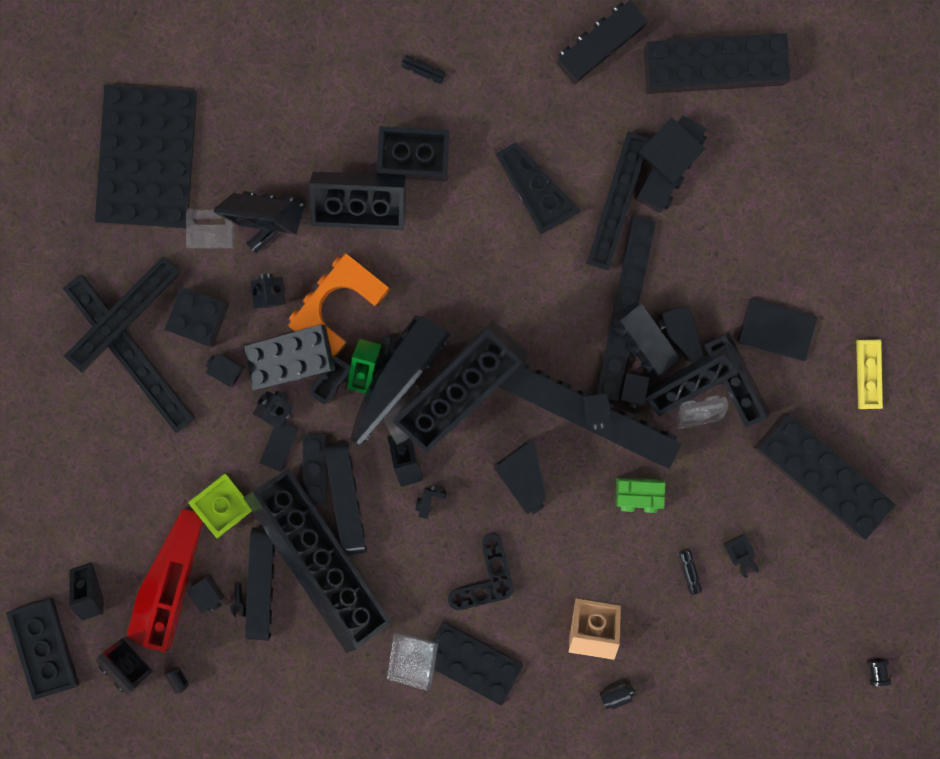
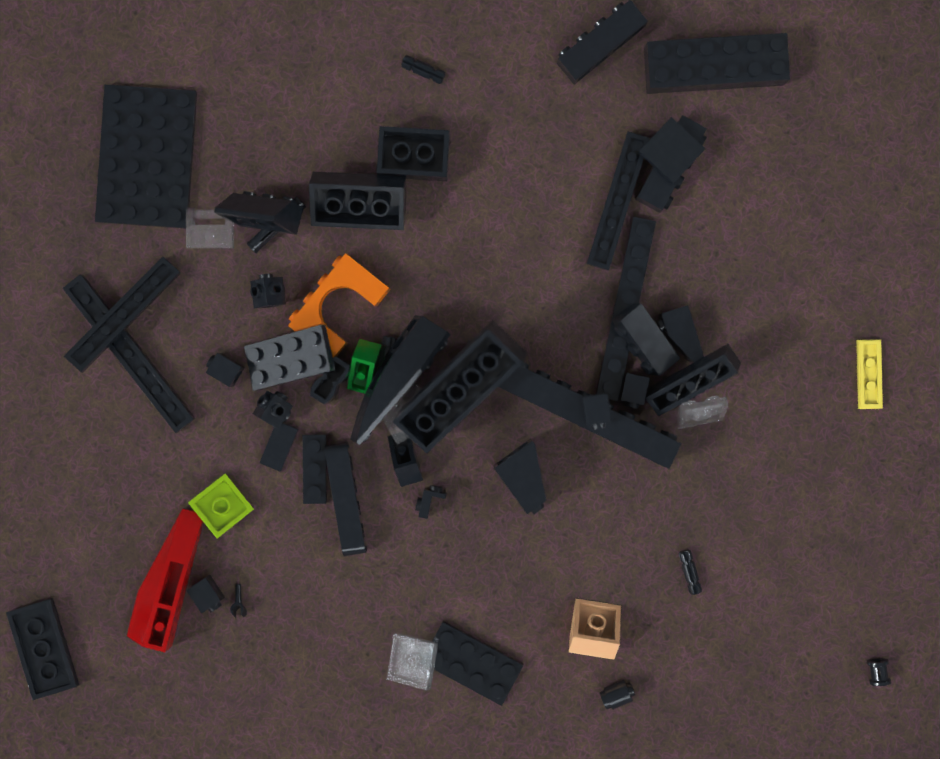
(85, 592): black slope -> none
(123, 666): black slope -> none
(177, 680): black slope -> none
(196, 317): black brick -> none
(259, 585): black beam -> none
(317, 561): black brick -> none
(491, 585): black beam -> none
(539, 195): black wing -> none
(640, 493): bright green brick -> none
(741, 386): black brick -> none
(741, 552): black plate -> none
(777, 330): black tile -> none
(824, 476): black brick -> none

